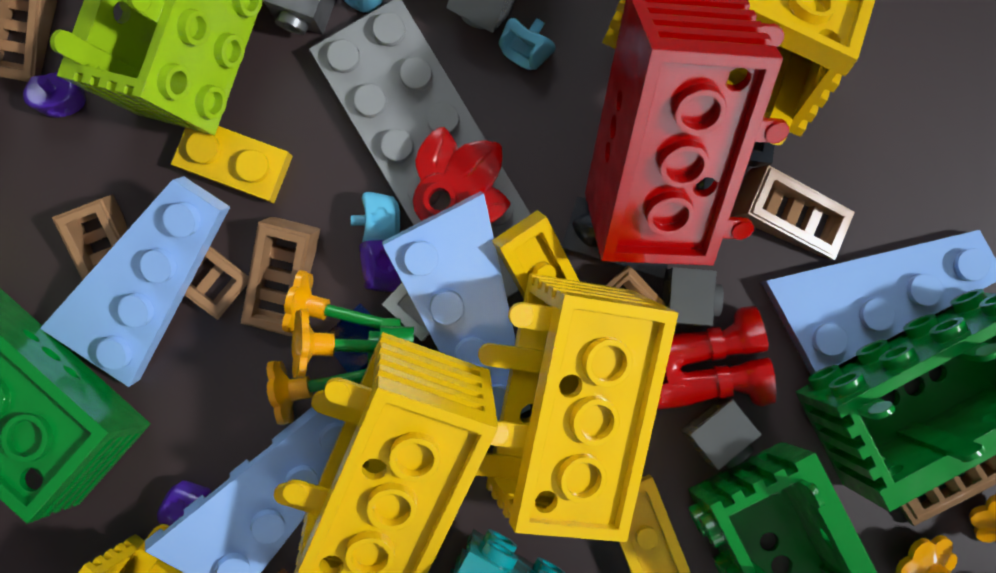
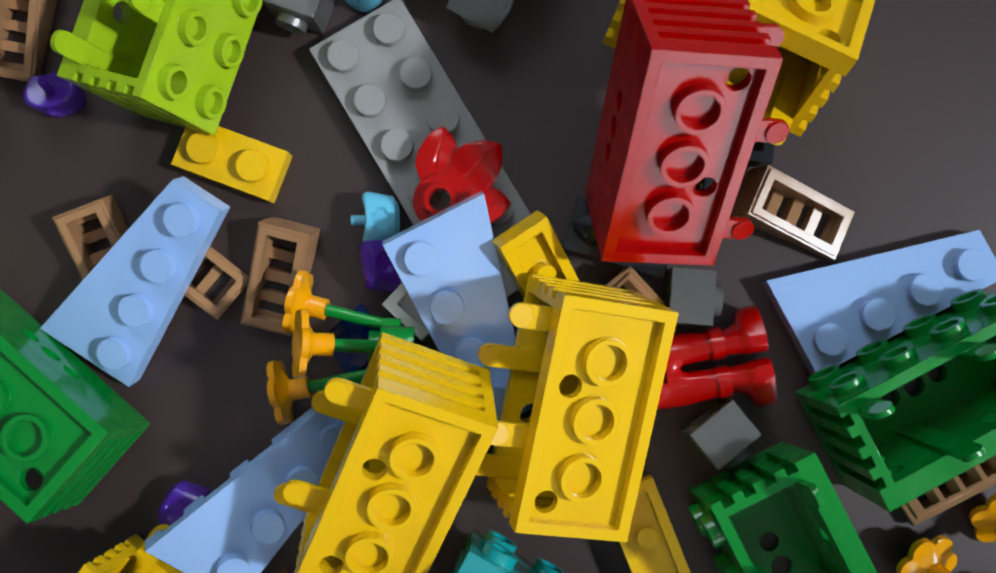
(525, 46): medium azure piece -> none

